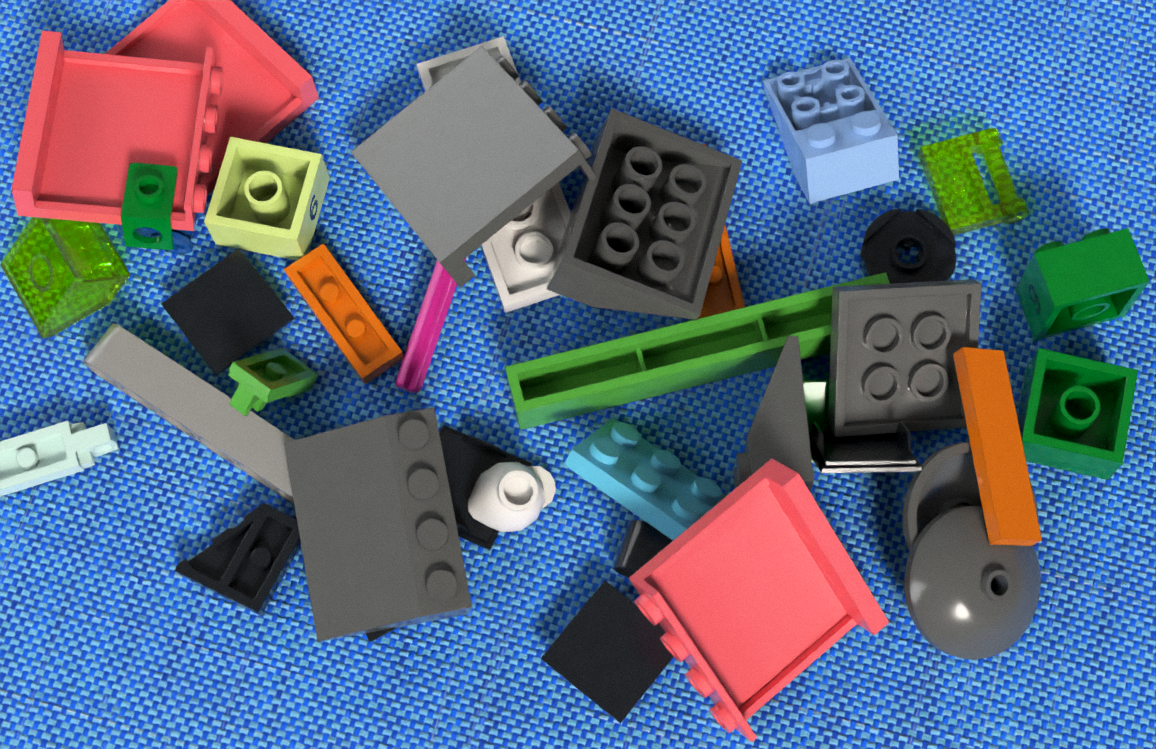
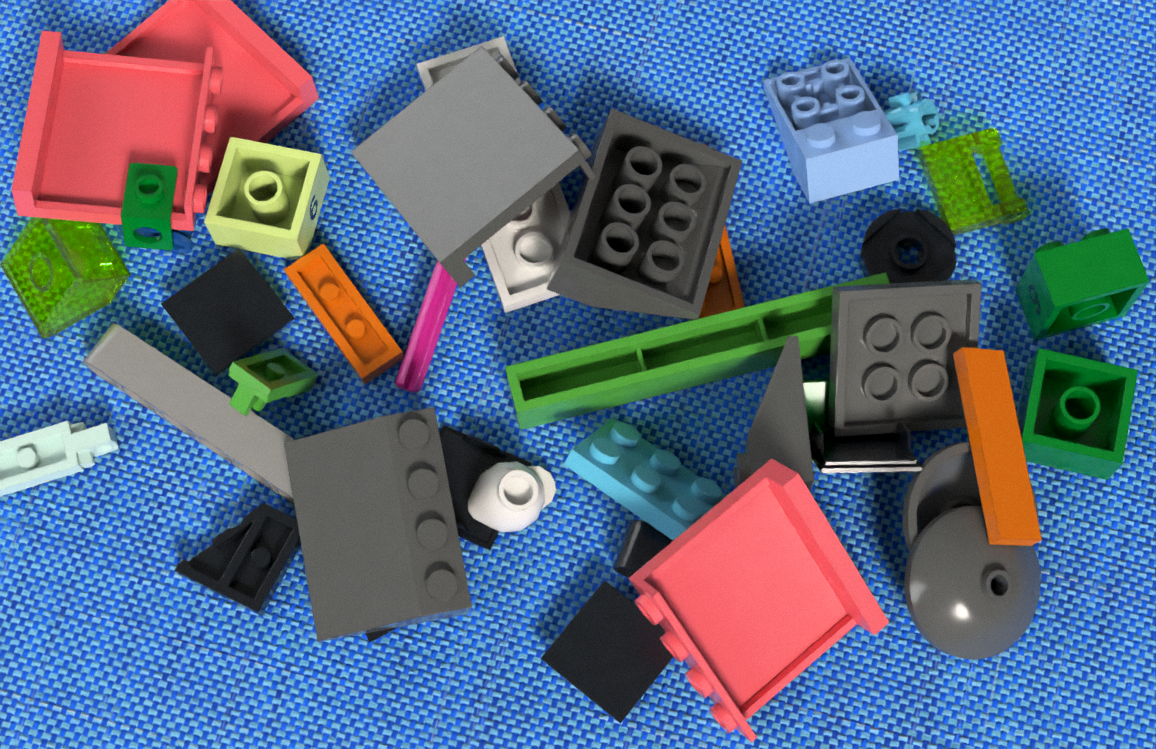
(912, 119): none -> medium azure gear

